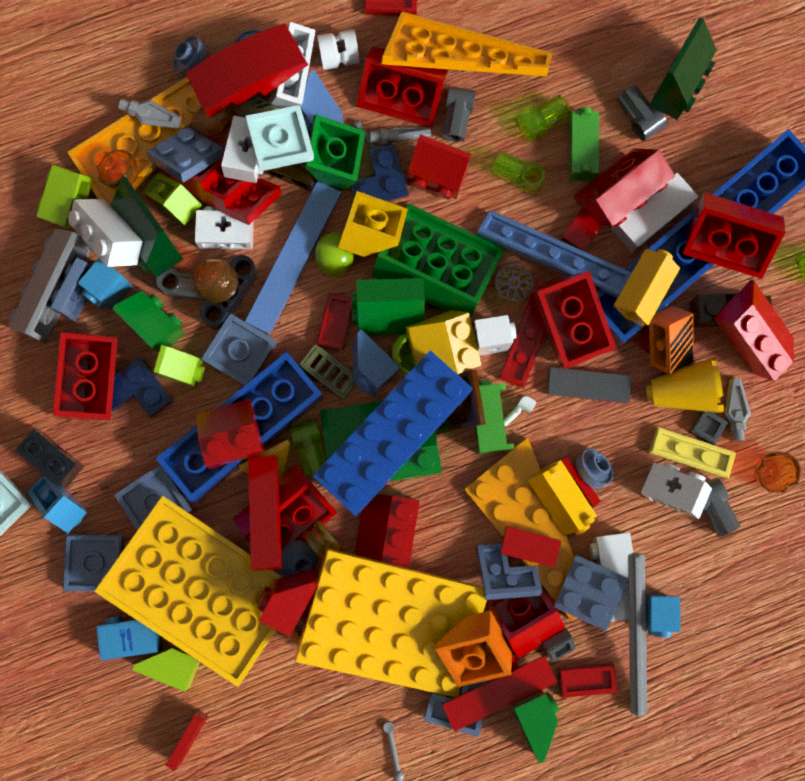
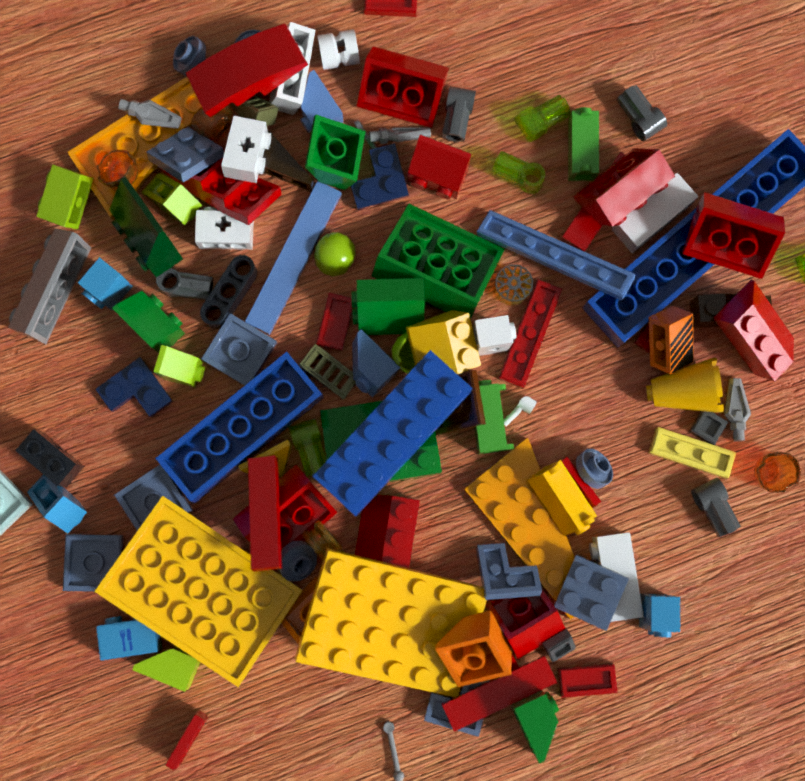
(69, 298): sand blue plate -> none
(85, 377): red slope -> none
(105, 232): white brick -> none
(215, 280): clear orange hair -> none
(229, 434): red slope -> none
(279, 138): light aqua plate -> none
(286, 600): red slope -> none
(372, 225): yellow slope -> none
(444, 46): light orange wing -> none
(530, 547): red tile -> none
(573, 318): red slope -> none
(589, 385): dark grey tile -> none
(637, 634): light grey axle -> none
(647, 286): yellow brick -> none
(686, 73): dark green slope -> none
(687, 500): white brick -> none

